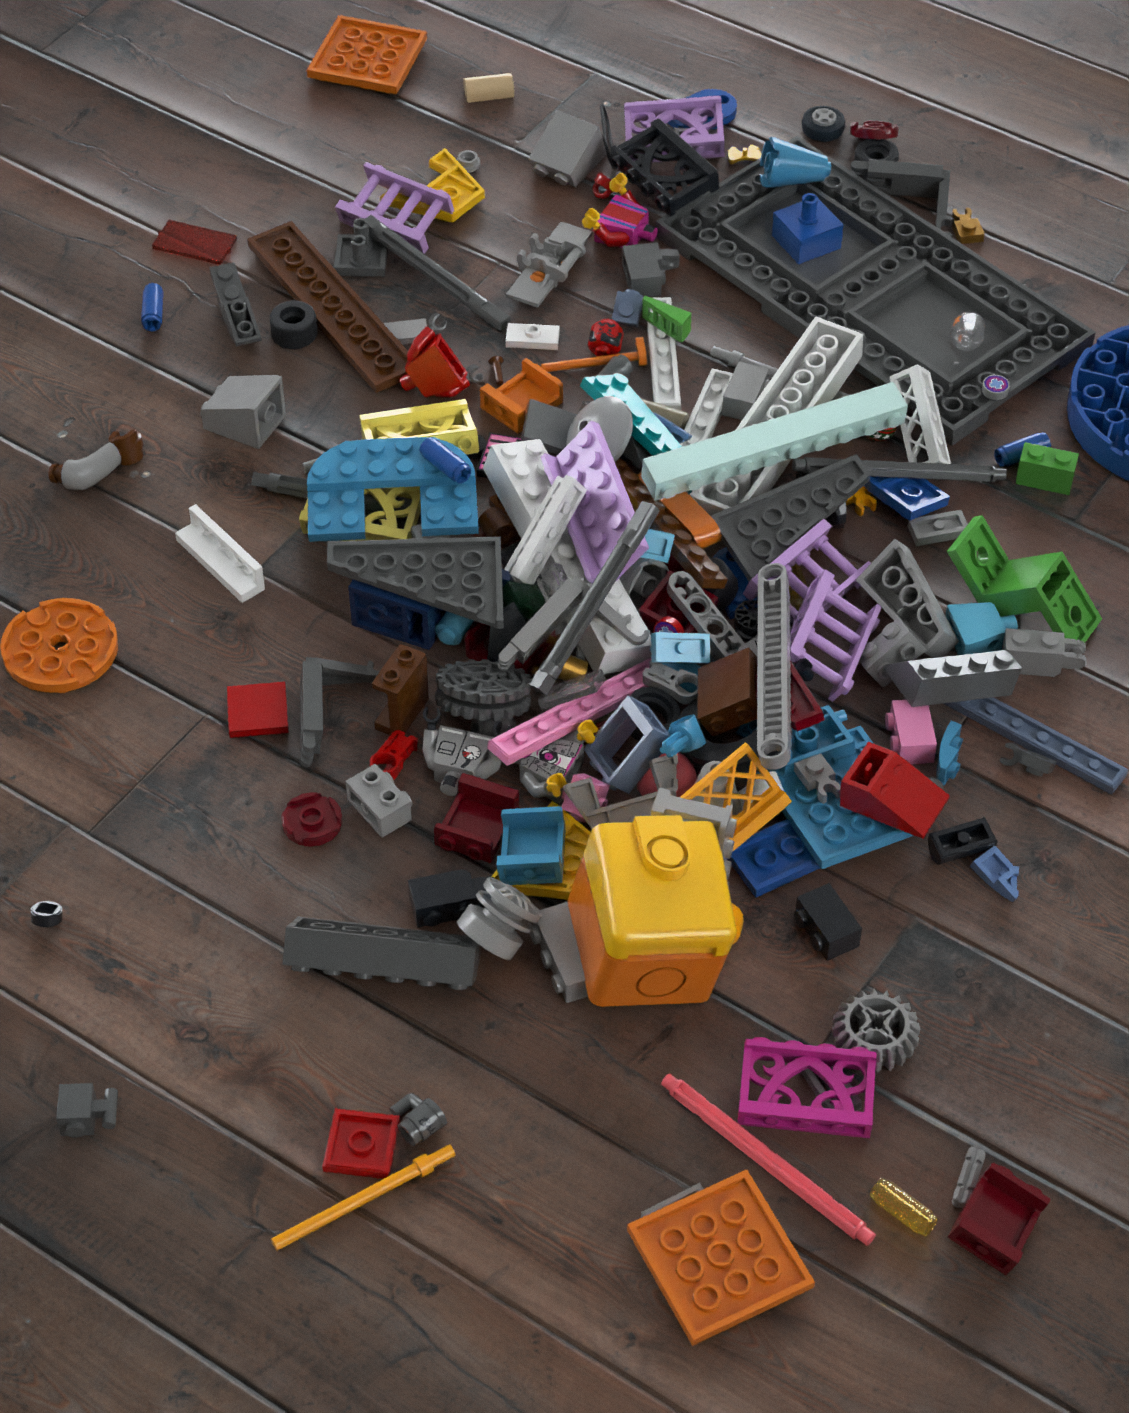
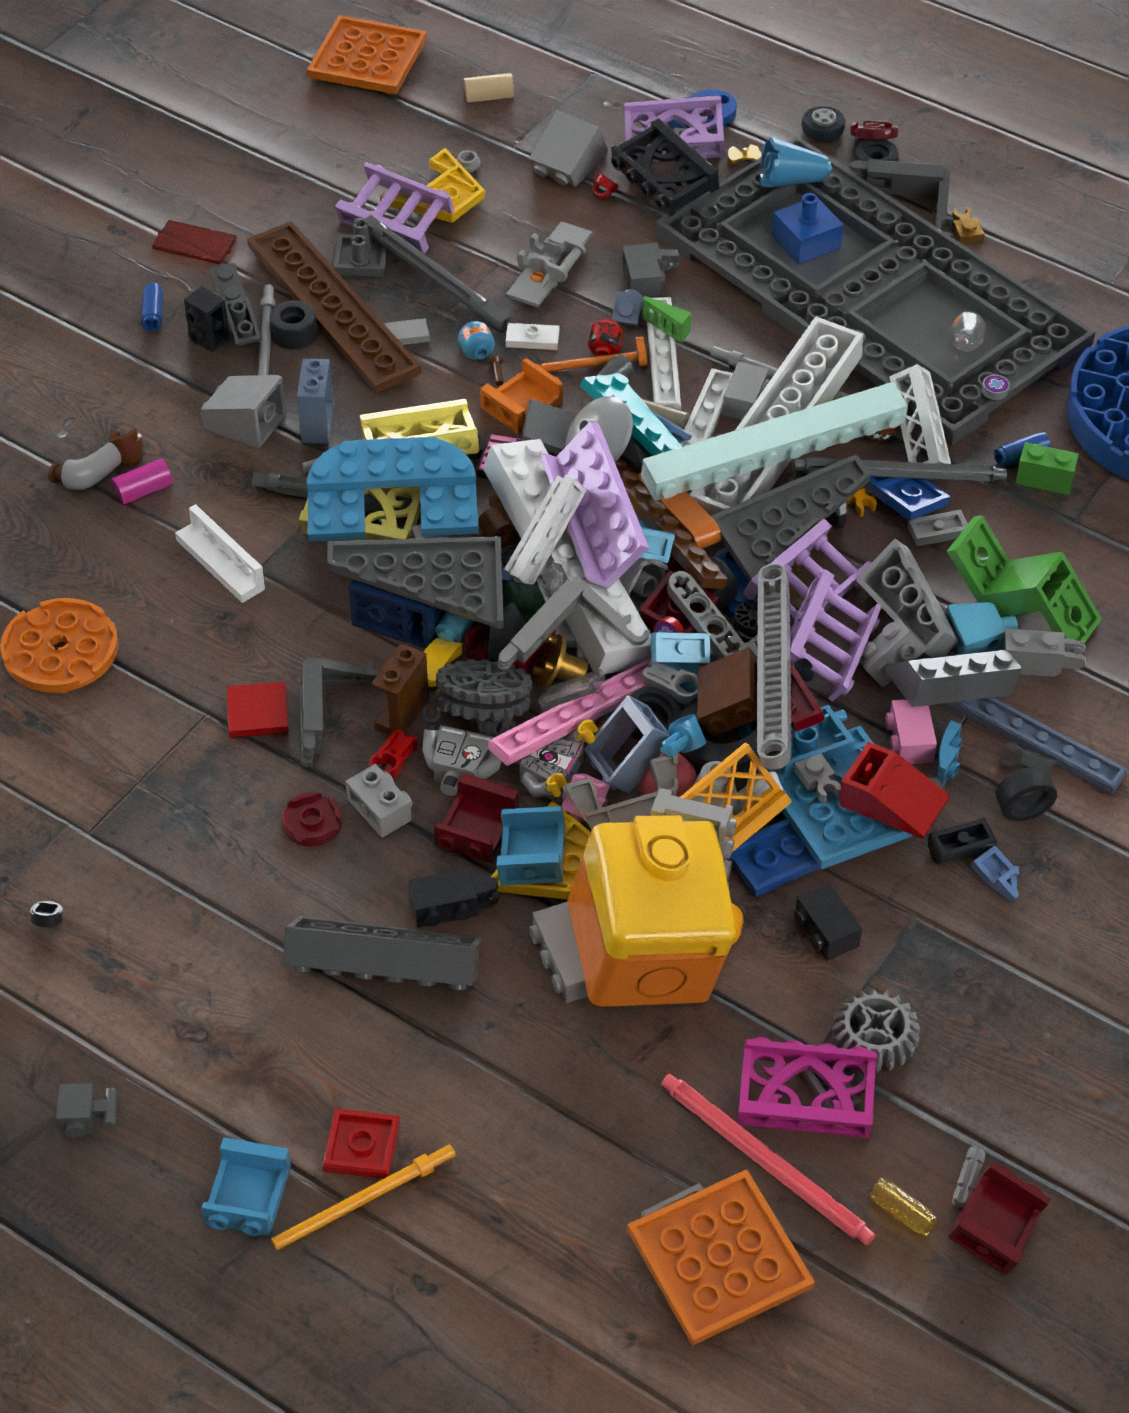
(142, 481): none -> dark pink brick
(206, 318): none -> black brick
(247, 1187): none -> dark azure panel
(267, 304): none -> light grey bar
(315, 401): none -> sand blue window
(421, 1121): dark grey piece -> none
(434, 365): red torso -> none
(438, 655): none -> yellow slope
(445, 460): blue piece -> none
(476, 339): none -> dark azure head
(496, 923): light grey wheel -> none
(604, 117): black piece -> none
(622, 220): torso -> none
(625, 547): dark grey piece -> none
(1023, 782): none -> black tyre

